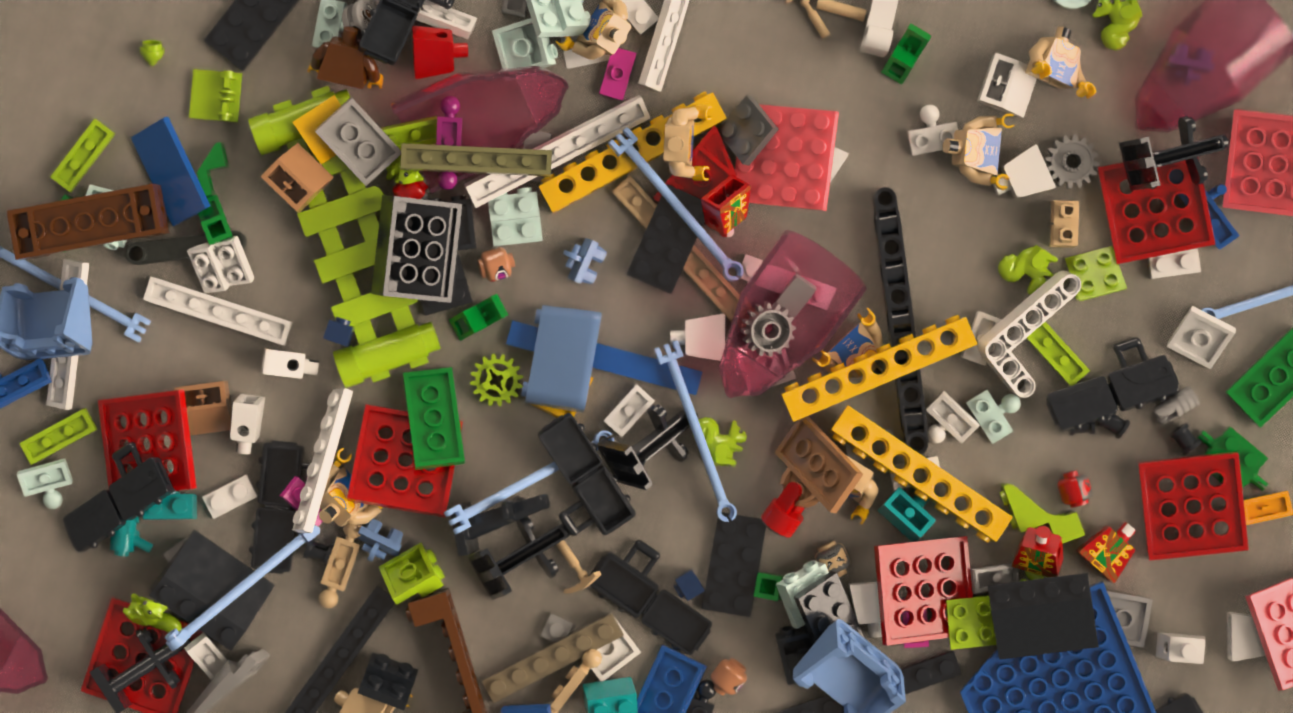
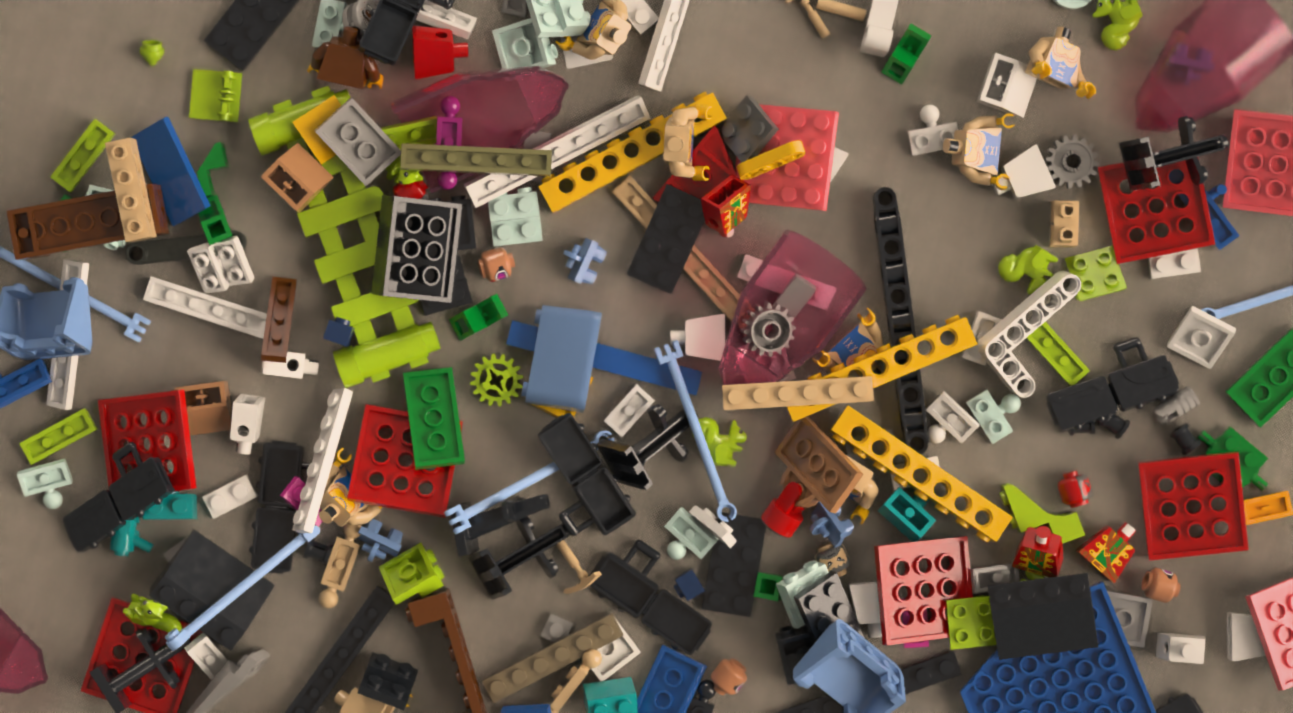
(130, 190): none -> tan brick
(279, 319): none -> reddish brown plate
(617, 74): dark pink plate -> none
(627, 146): light blue hinge -> none
(690, 534): none -> light aqua plate
(707, 519): none -> white plate
(771, 160): none -> yellow beam
(797, 393): none -> tan plate
(829, 525): none -> medium blue hips
(1160, 585): none -> nougat head

